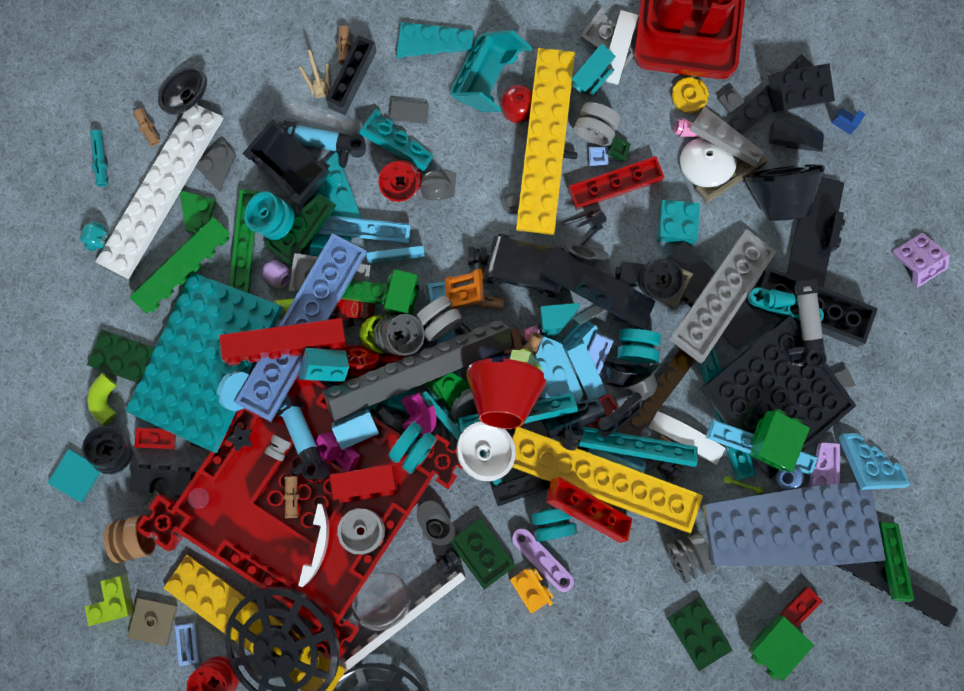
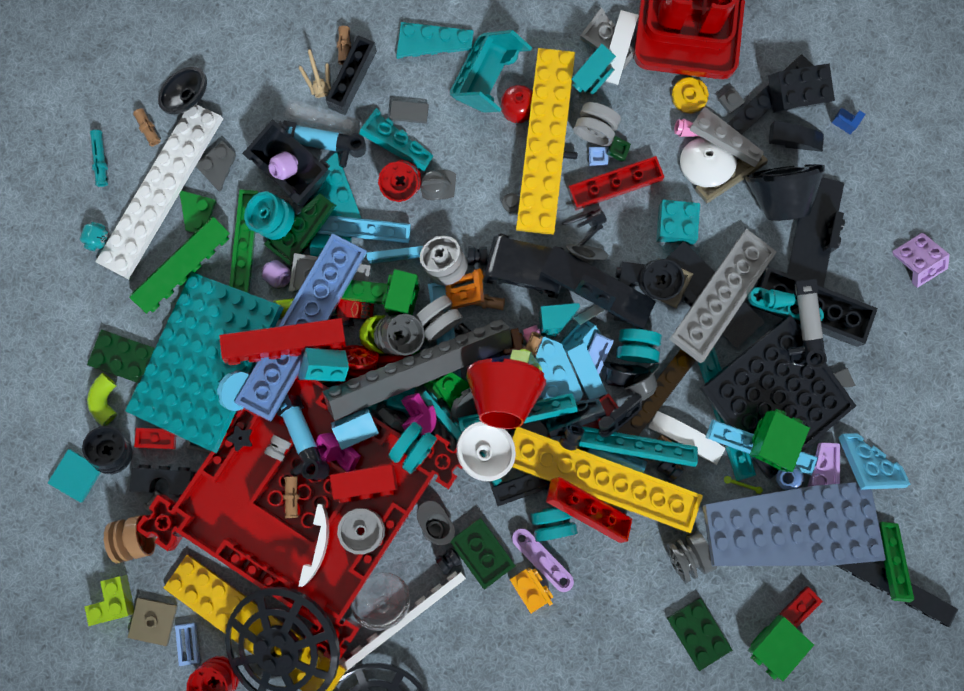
(198, 498): clear pink plate -> none
(283, 165): none -> lavender head
(443, 260): none -> light grey wheel

